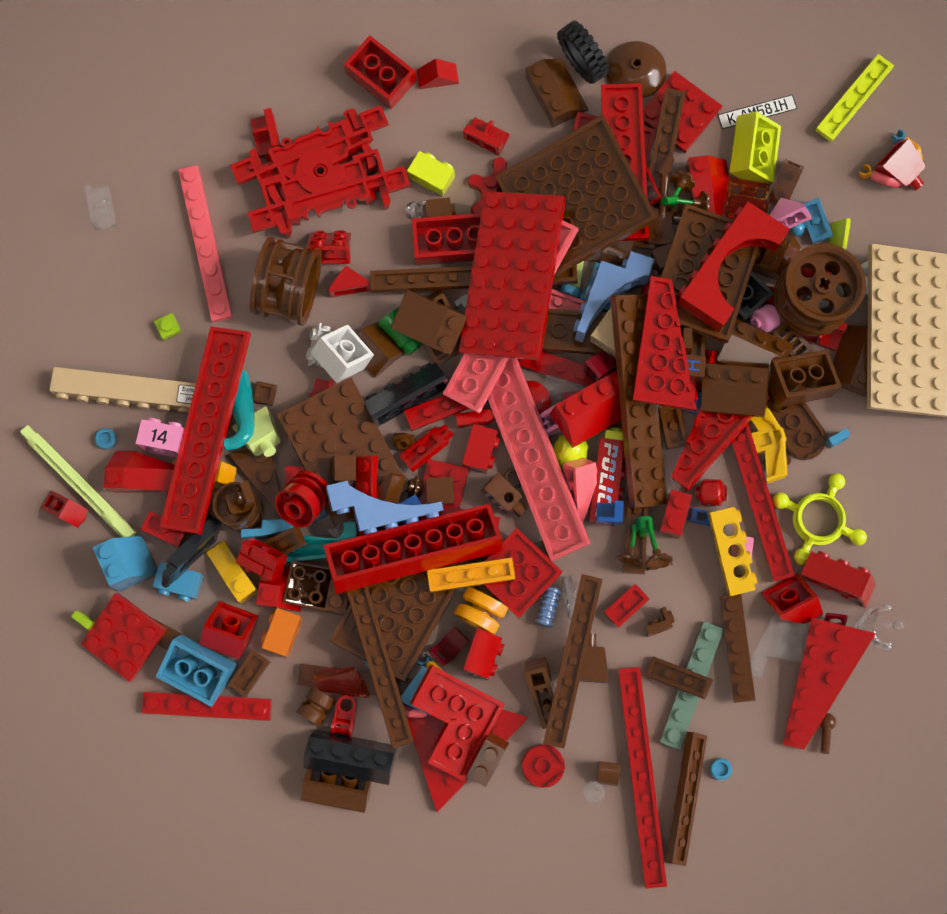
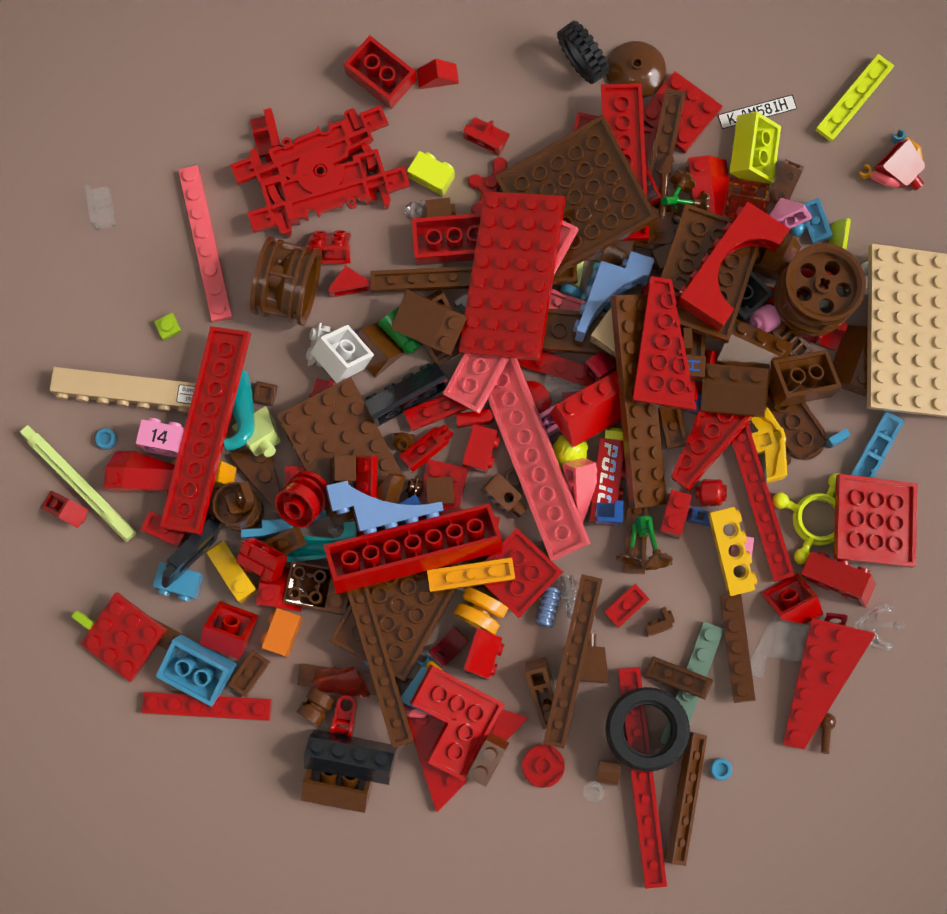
(125, 561): dark azure slope -> none
(555, 90): reddish brown slope -> none
(670, 707): none -> black tyre
(875, 521): none -> plate
(878, 446): none -> dark azure slope

